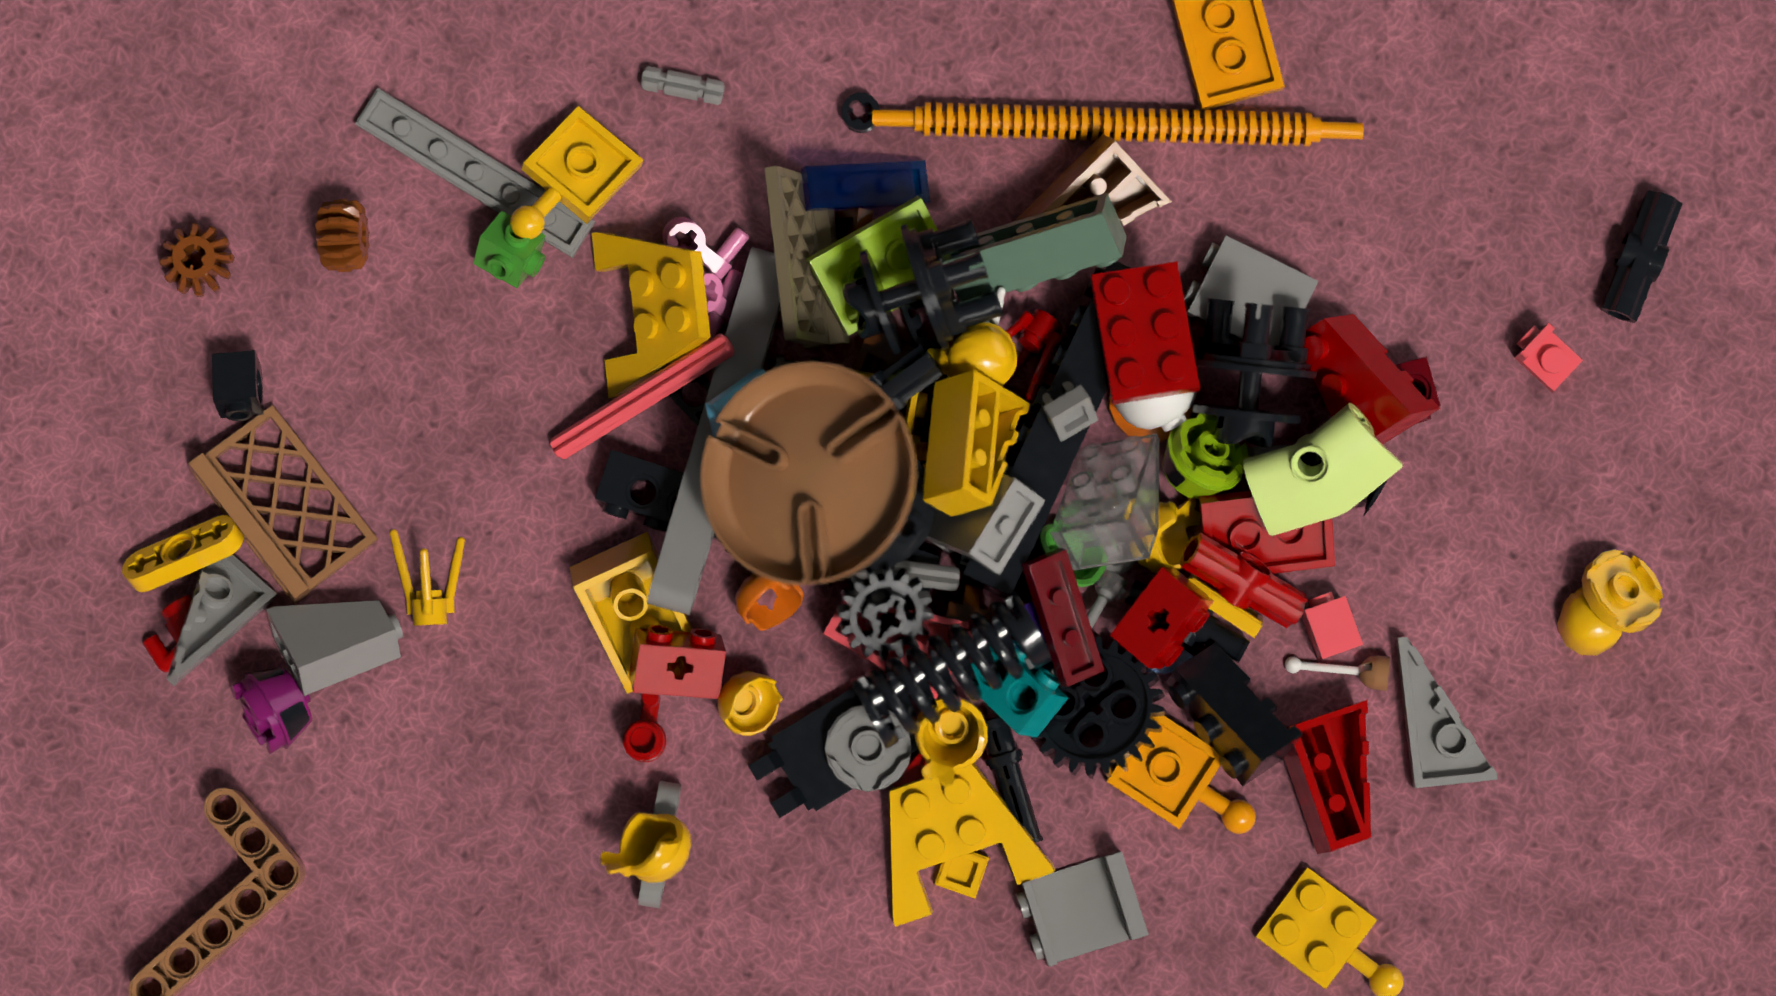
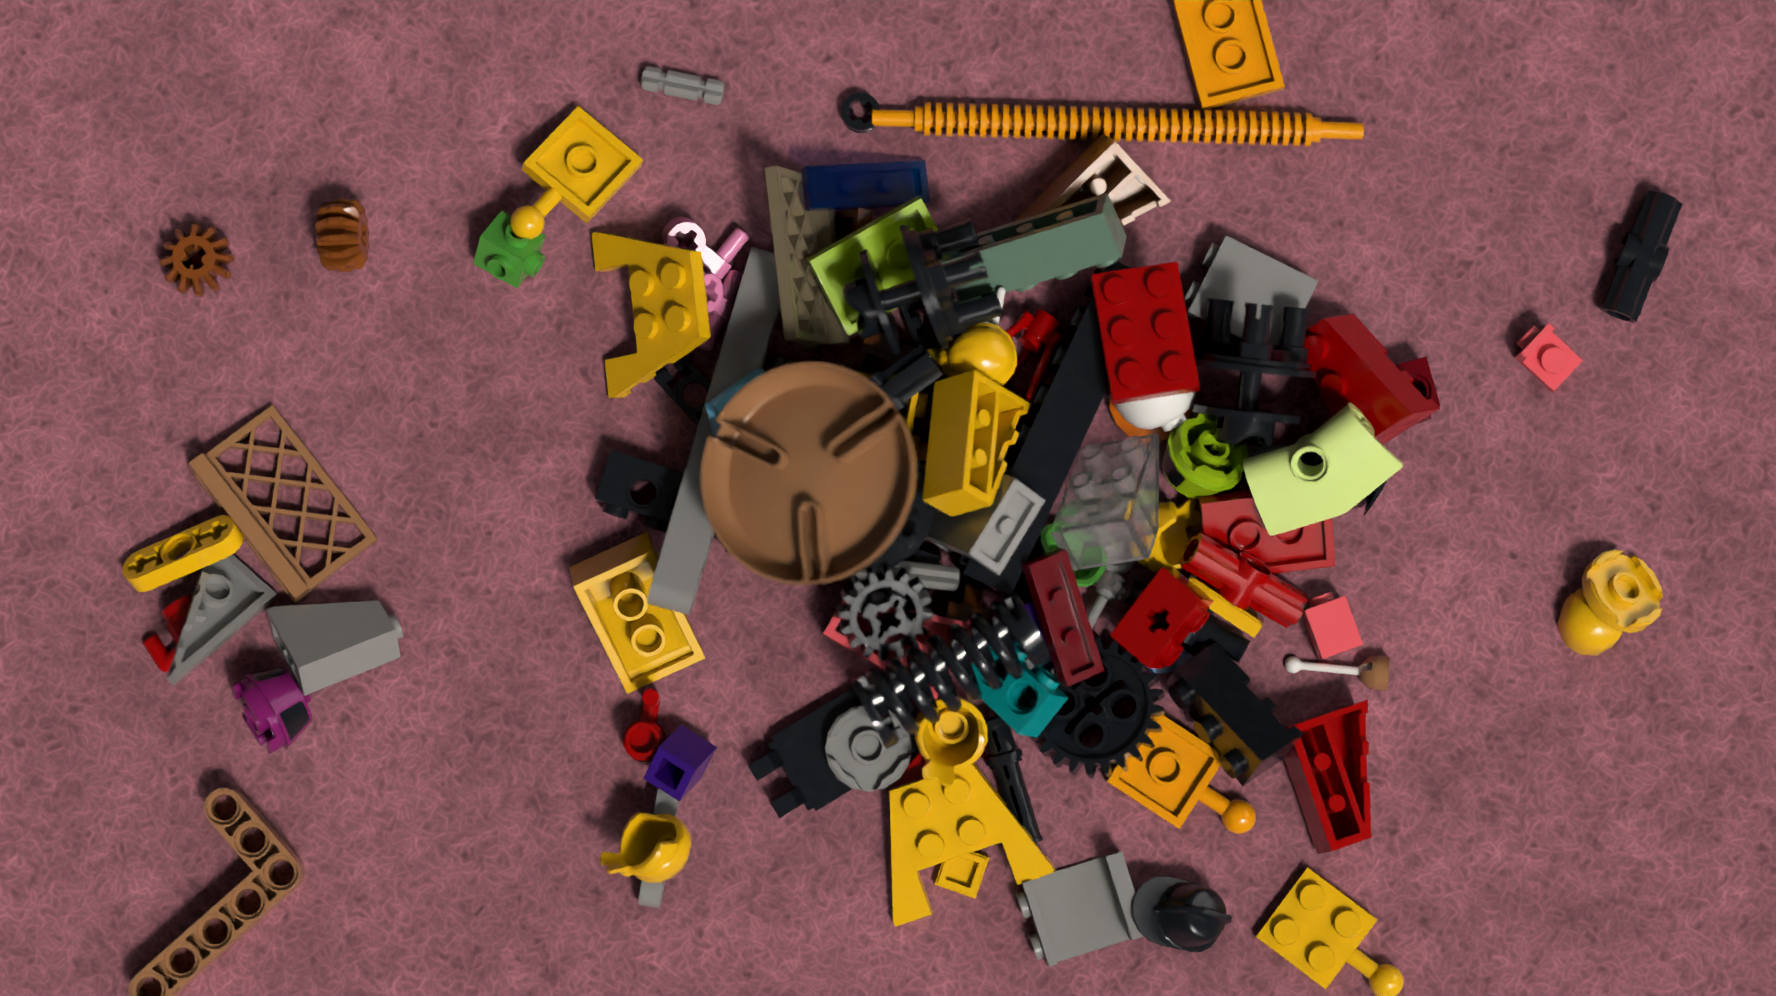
(237, 385): black brick -> none
(428, 606): yellow plant -> none
(466, 167): light grey tile -> none
(642, 396): coral axle -> none
(680, 762): none -> dark purple brick
(695, 674): brick -> none
(737, 697): yellow hair -> none
(786, 604): orange hair -> none
(1069, 412): light grey tile -> none
(1179, 914): none -> black piece
(1437, 740): light grey wing -> none

